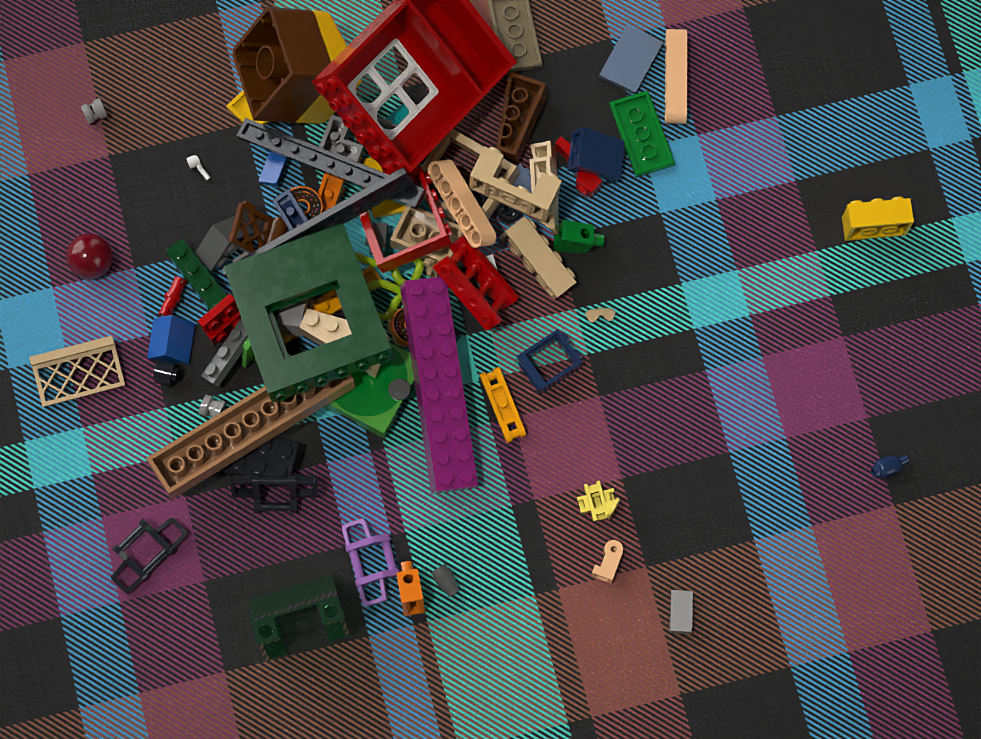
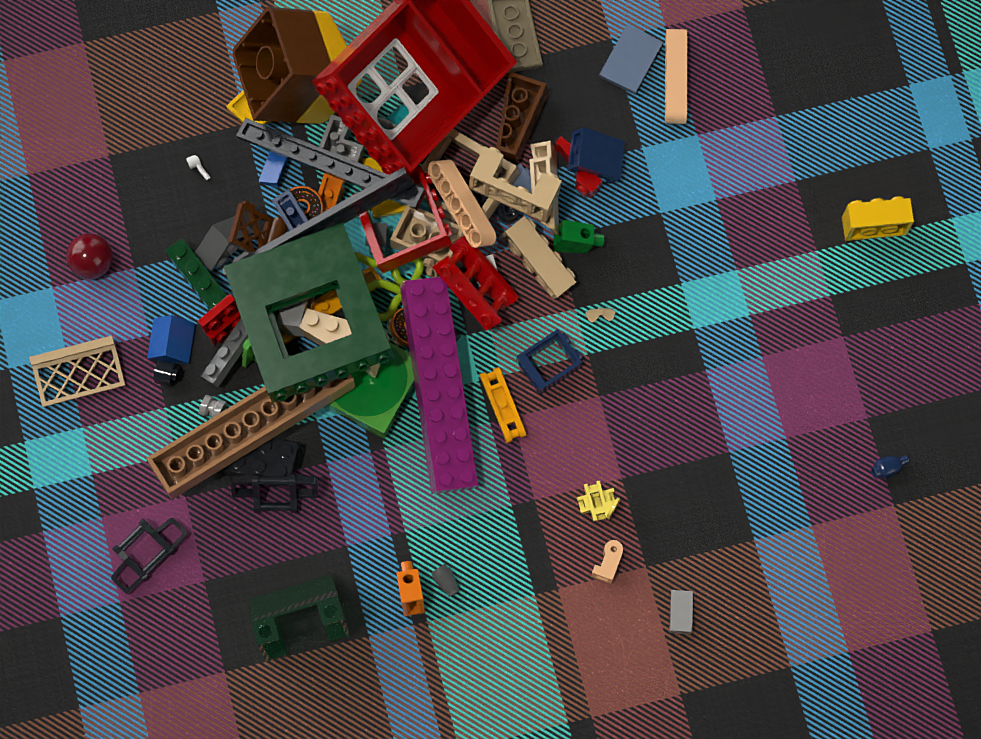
(98, 109): light grey wheel -> none
(172, 297): red pin -> none
(352, 549): medium lavender bar -> none
(399, 389): dark grey piece -> none
(642, 134): green tile -> none

